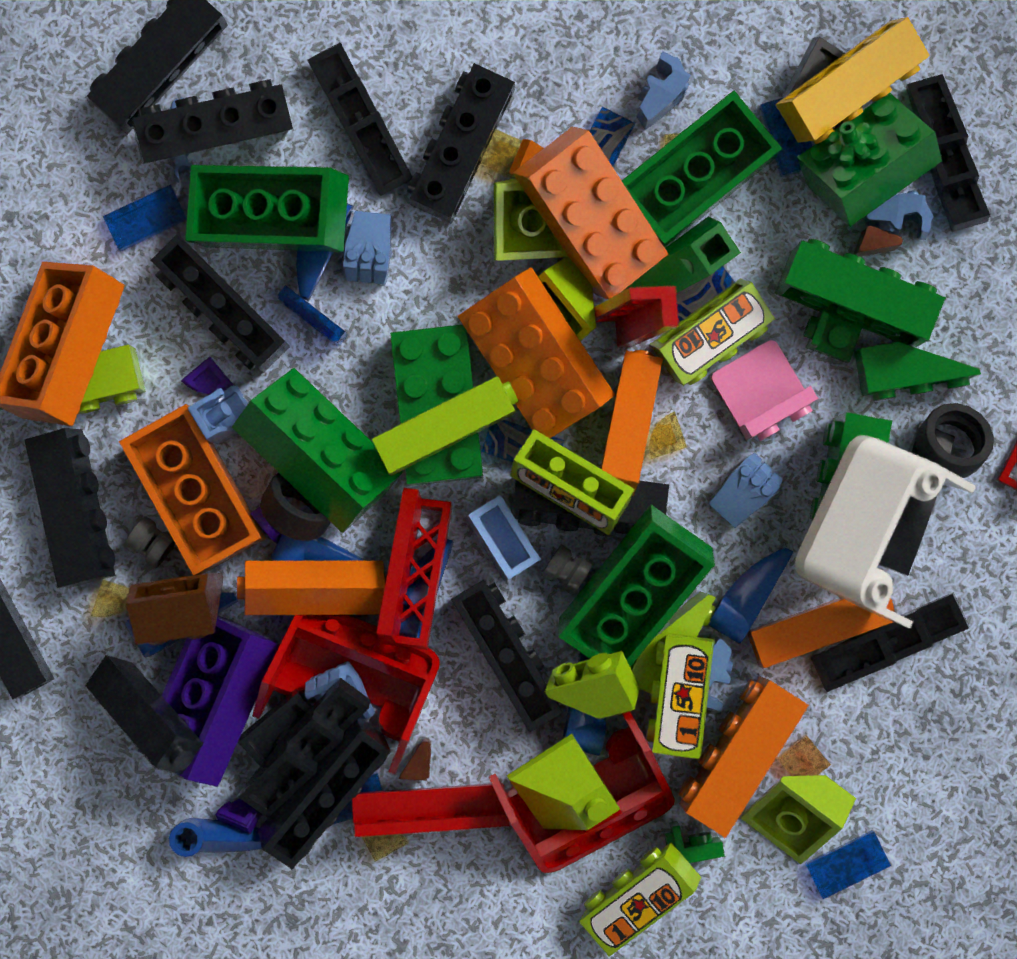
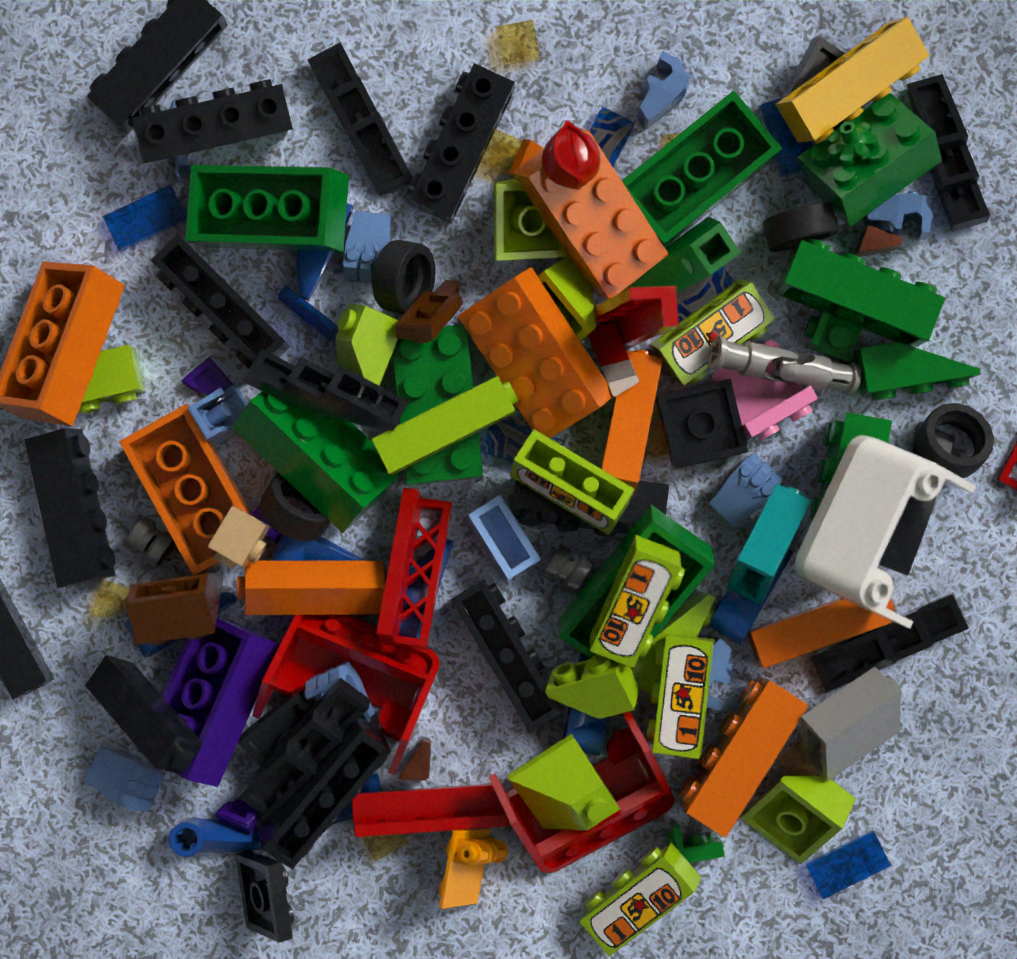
(125, 779): none -> medium blue hand
(239, 539): none -> tan brick
(265, 896): none -> black hinge
(336, 395): none -> black slope
(365, 341): none -> lime slope
(389, 273): none -> black tyre
(430, 313): none -> reddish brown hinge
(467, 854): none -> light orange hinge
(518, 42): none -> clear yellow tile
(571, 157): none -> red hat
(613, 358): none -> sticker
(636, 602): none -> brick
(701, 424): none -> black hinge
(769, 543): none -> teal brick
(788, 366): none -> light grey piece
(800, 223): none -> black tyre
(851, 723): none -> light grey brick

